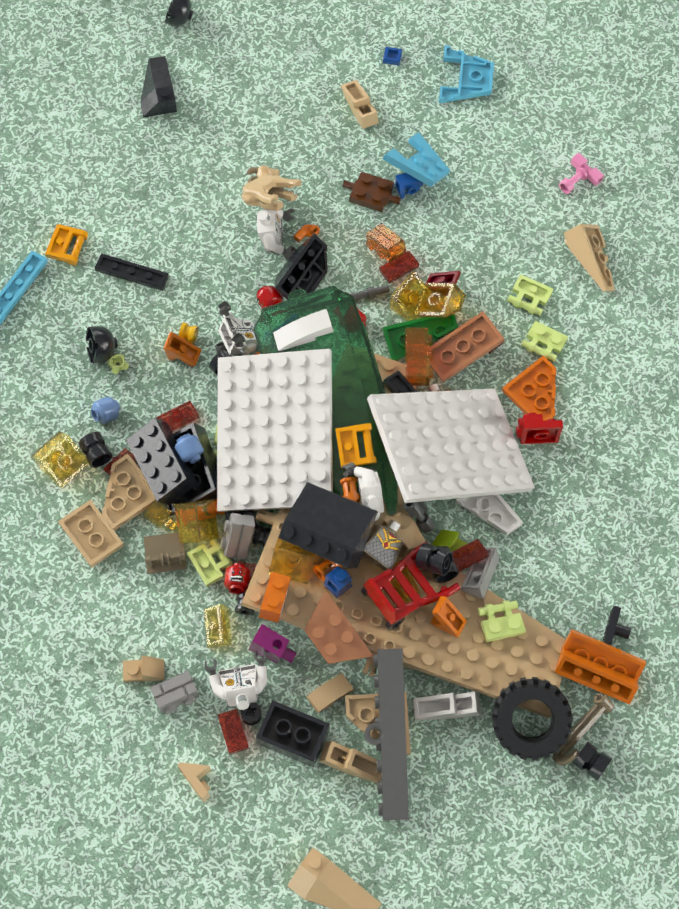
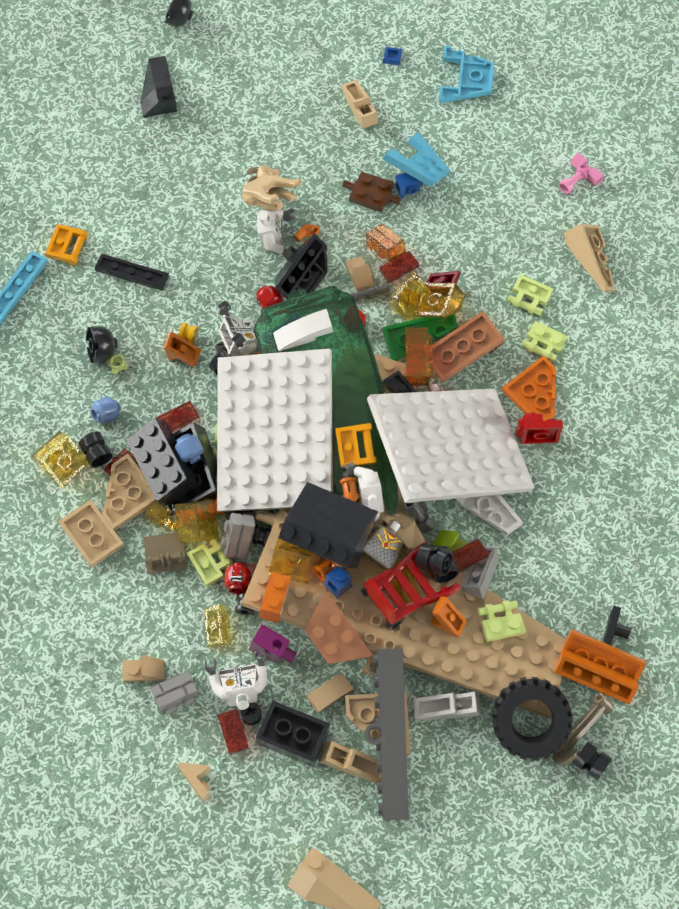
(359, 273): none -> tan slope

